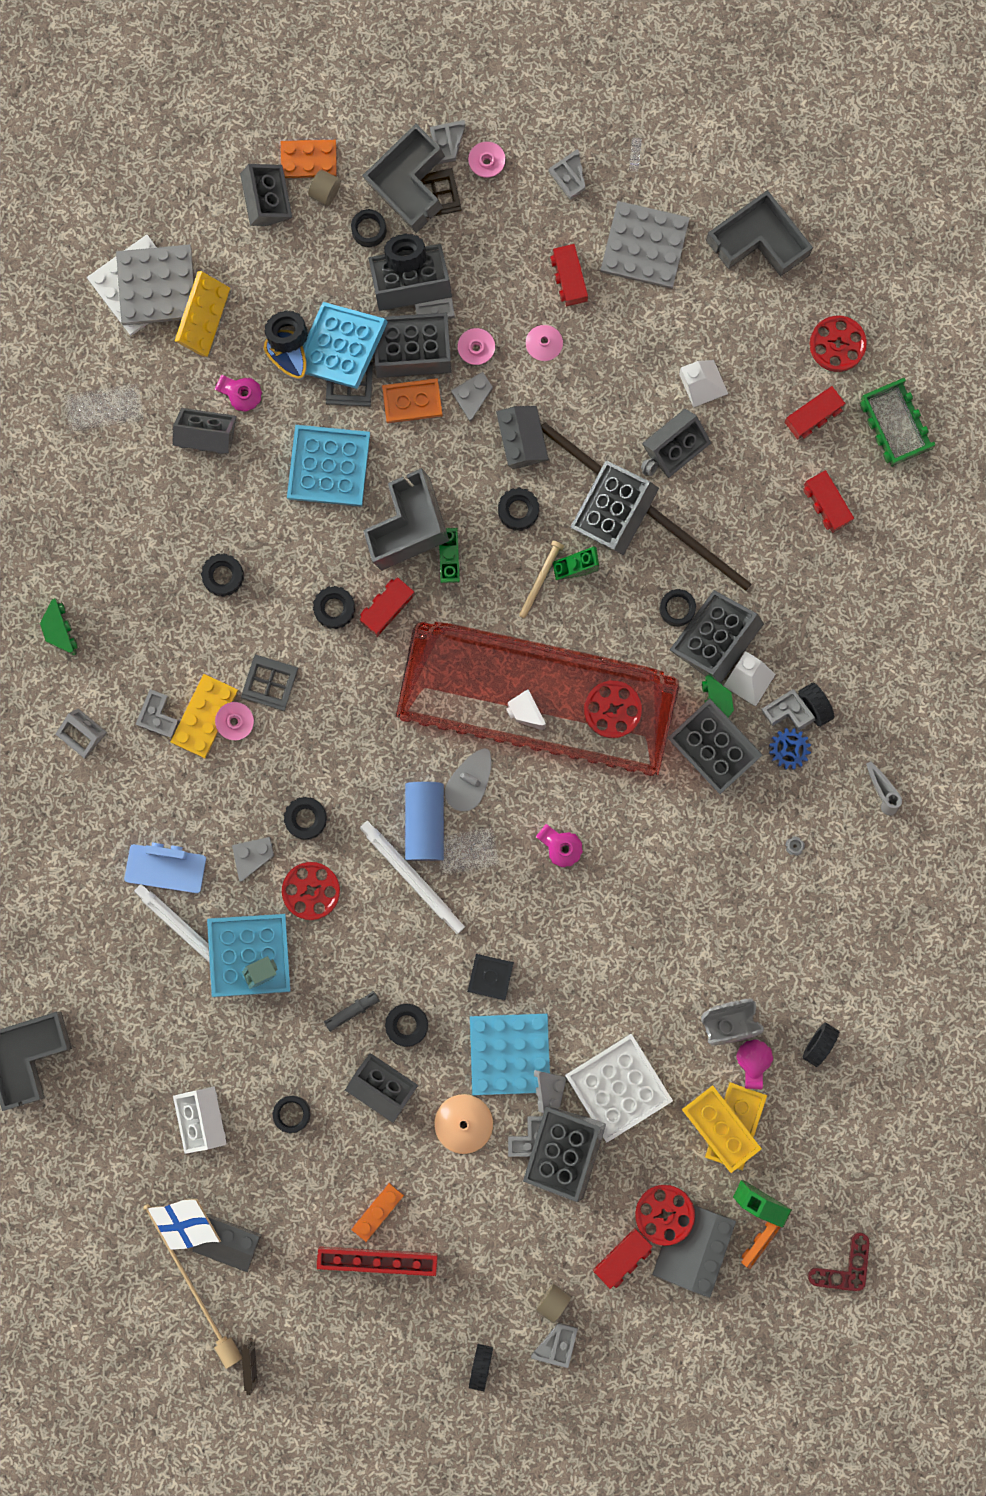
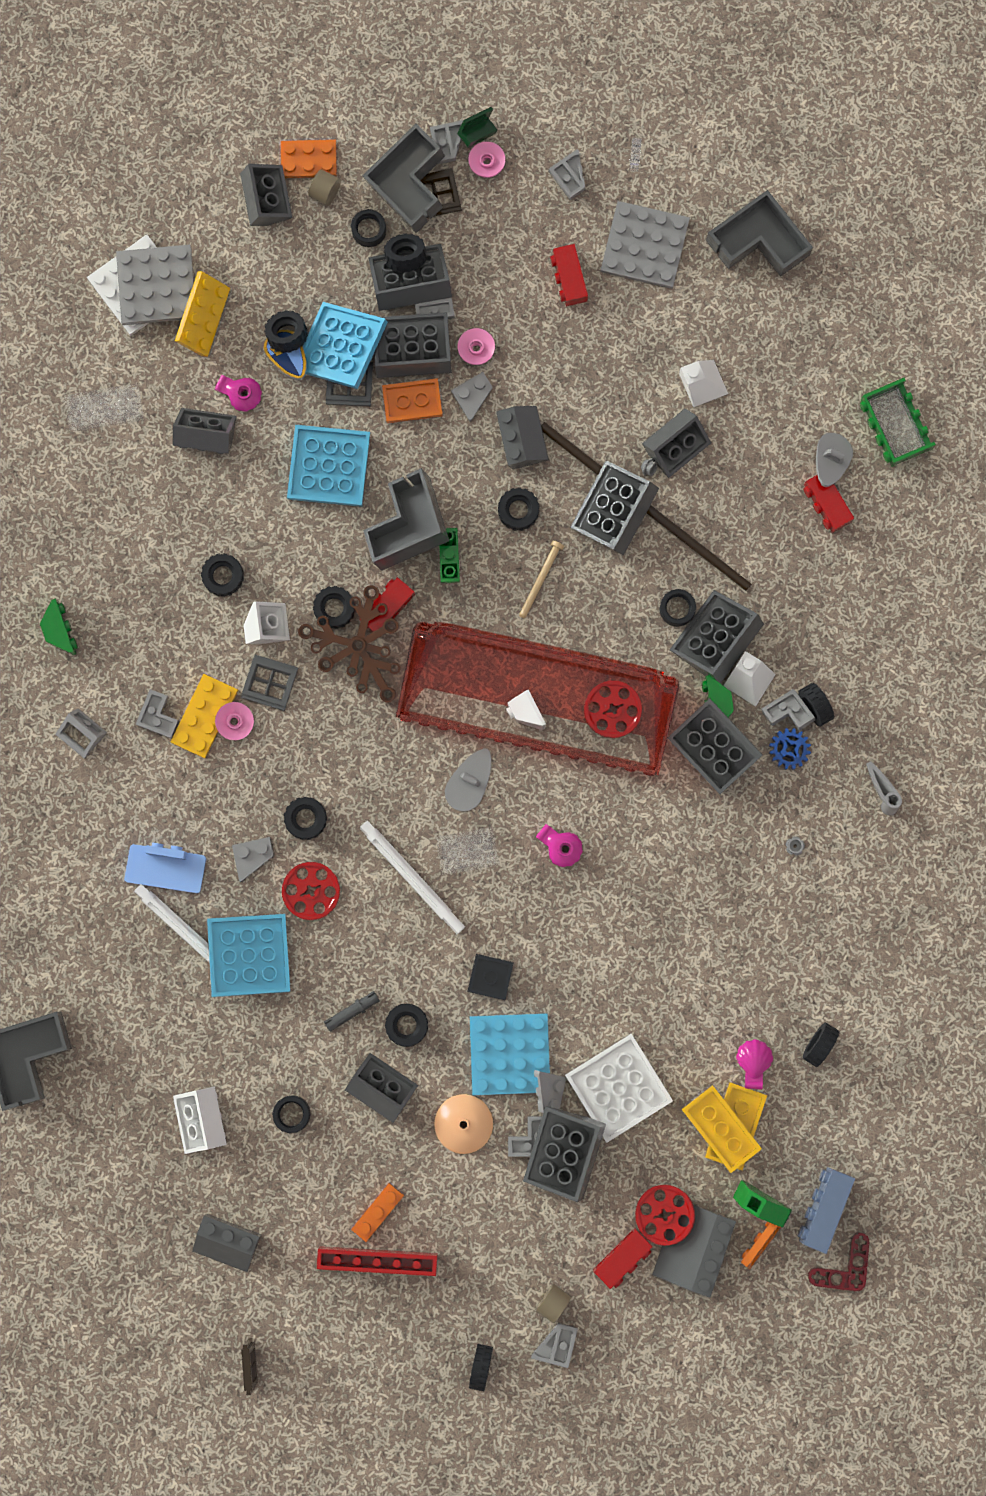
(182, 1227): flag -> none
(259, 972): sand green brick -> none
(266, 623): none -> white slope
(370, 664): none -> reddish brown plant
(424, 821): medium blue brick -> none
(477, 128): none -> dark green panel
(542, 351): bright pink dish -> none
(577, 564): green slope -> none
(731, 1022): light grey animal -> none
(815, 413): red brick -> none
(826, 1209): none -> sand blue brick
(832, 458): none -> light grey shield
(845, 339): red wedge -> none

